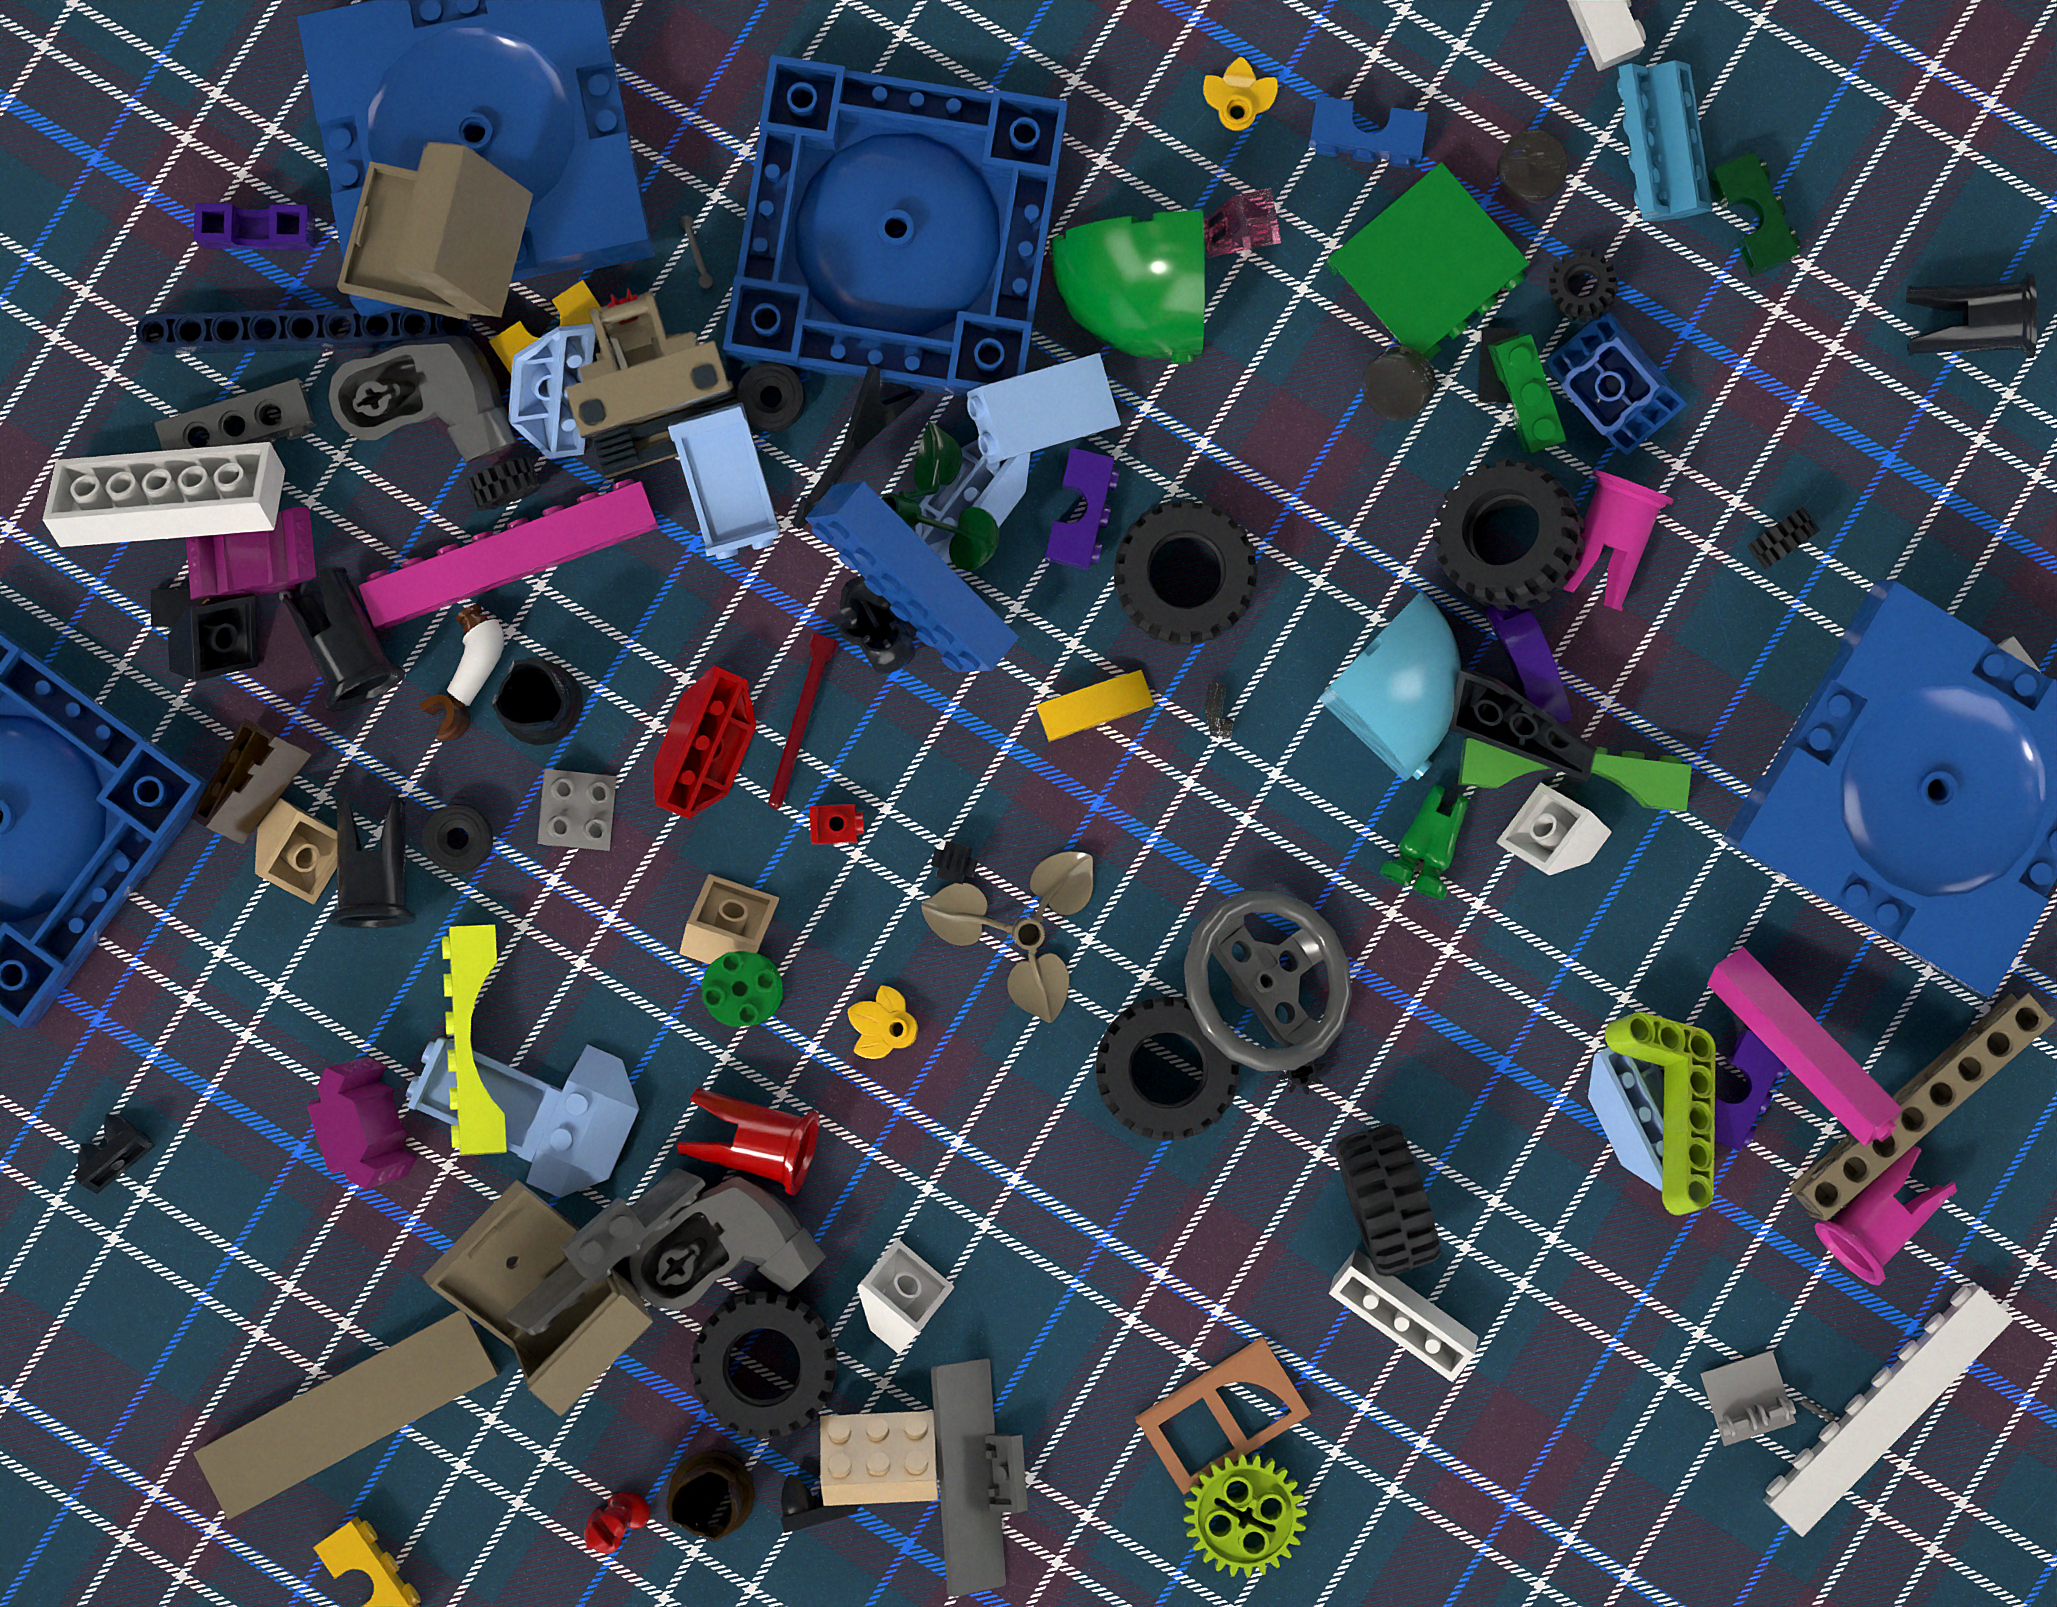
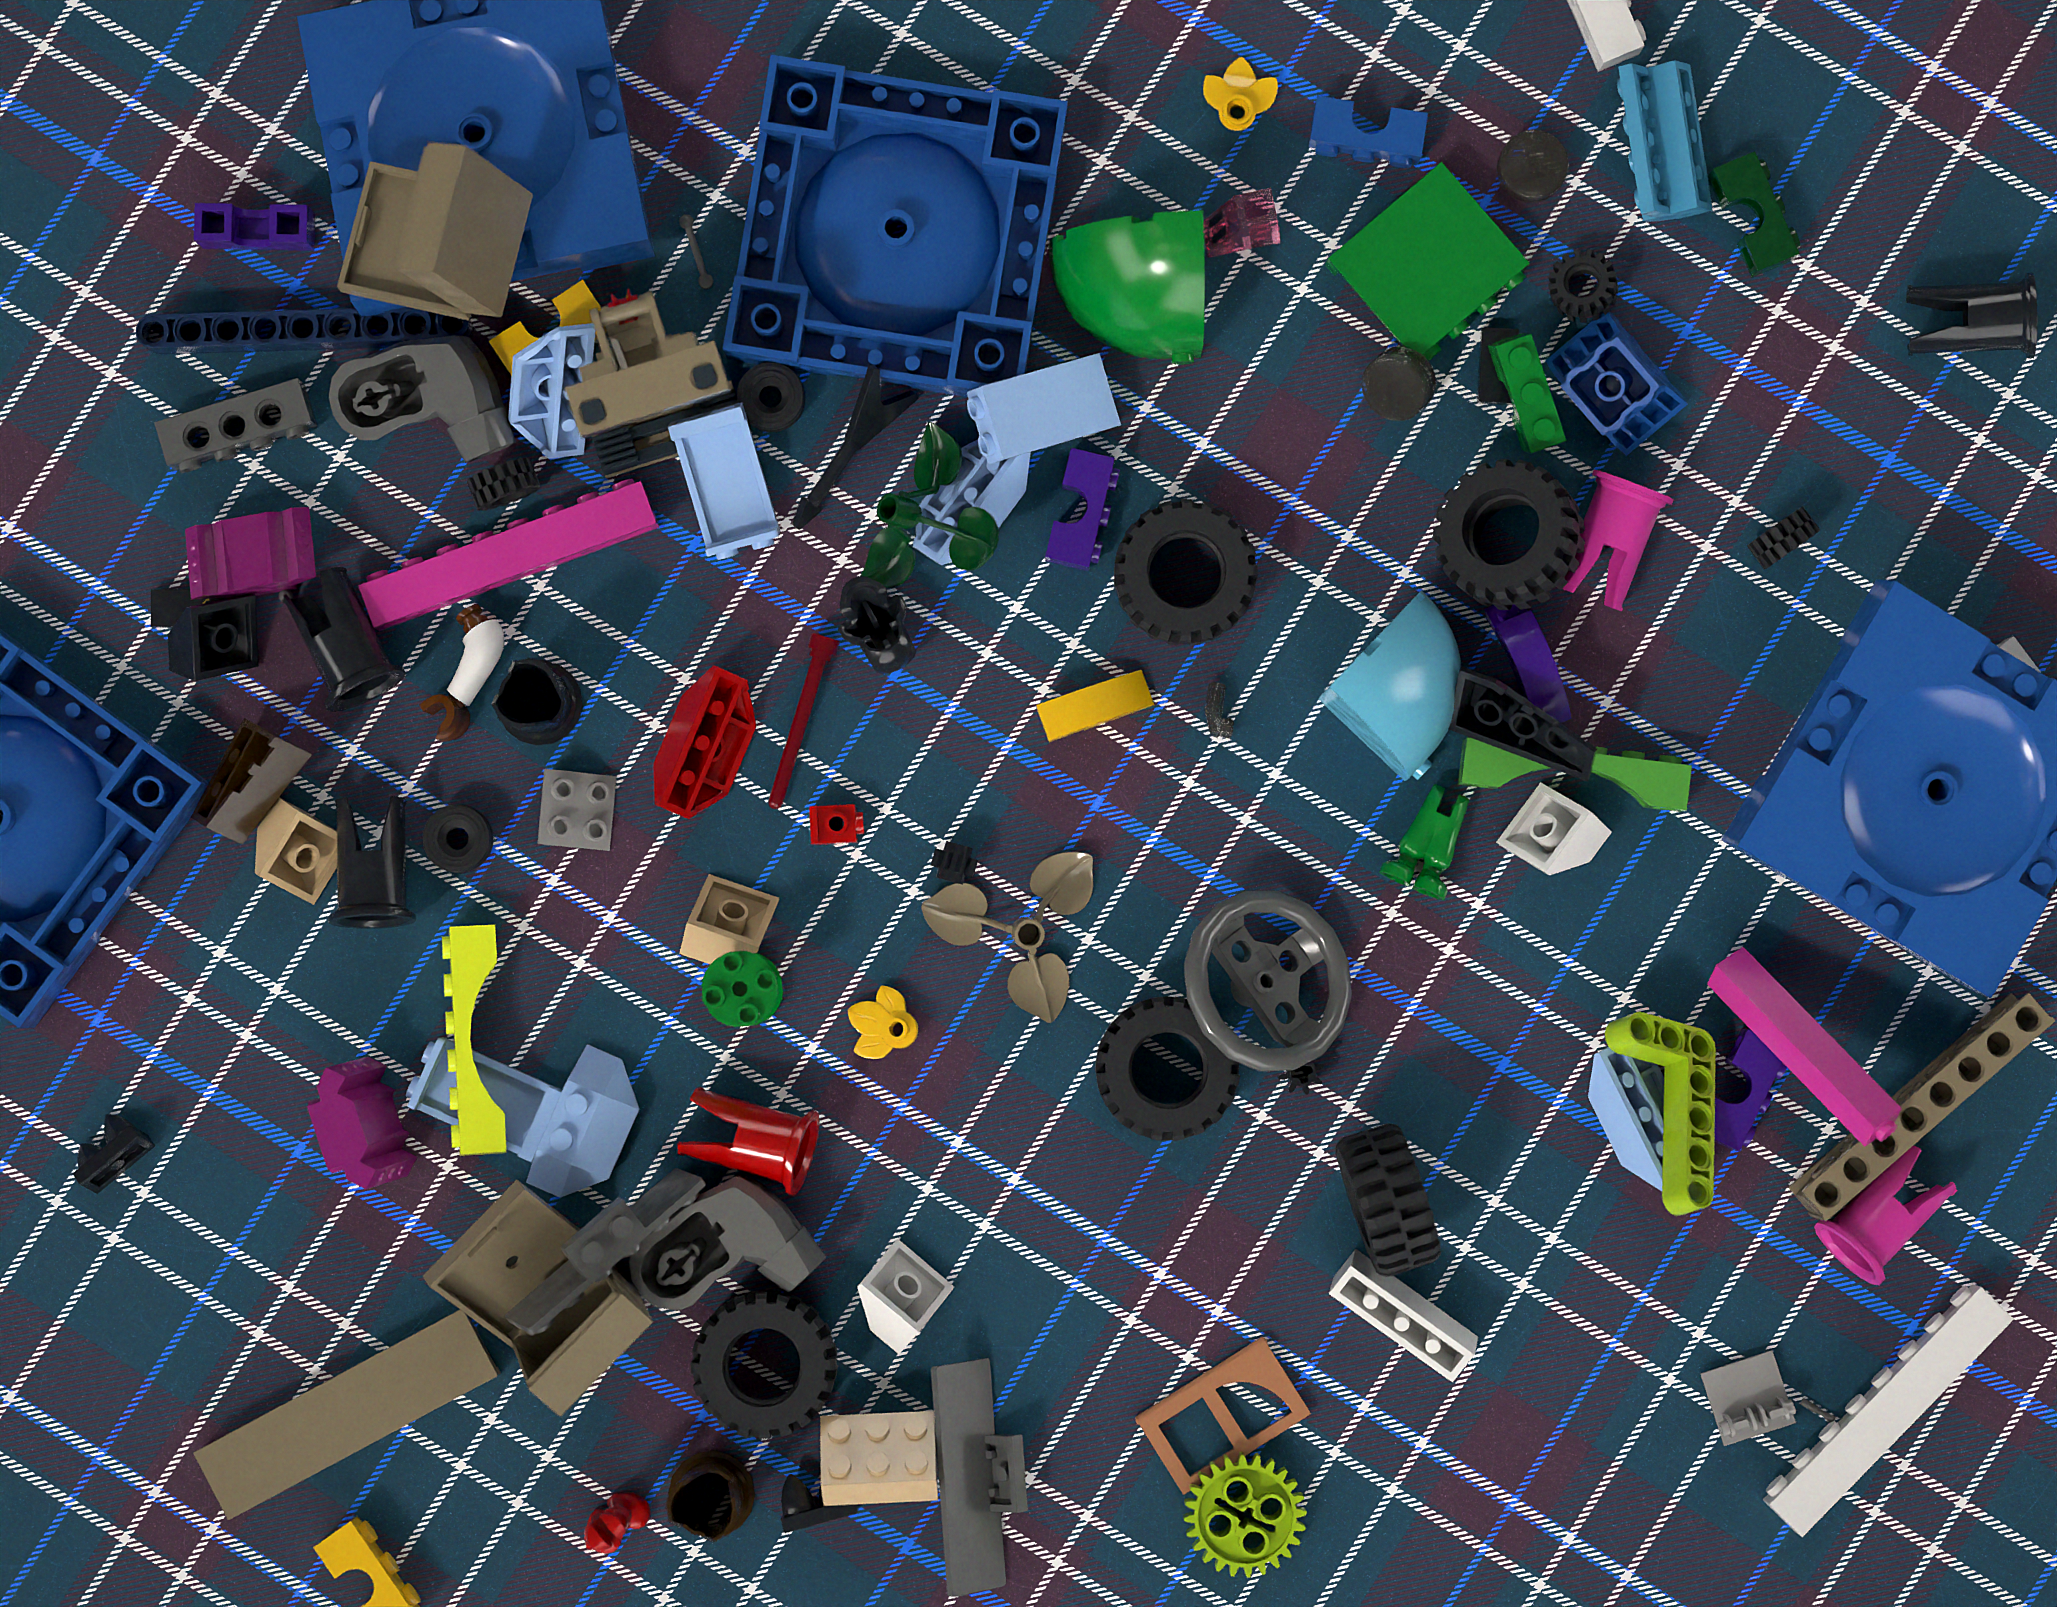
(164, 494): white brick -> none
(911, 578): blue brick -> none

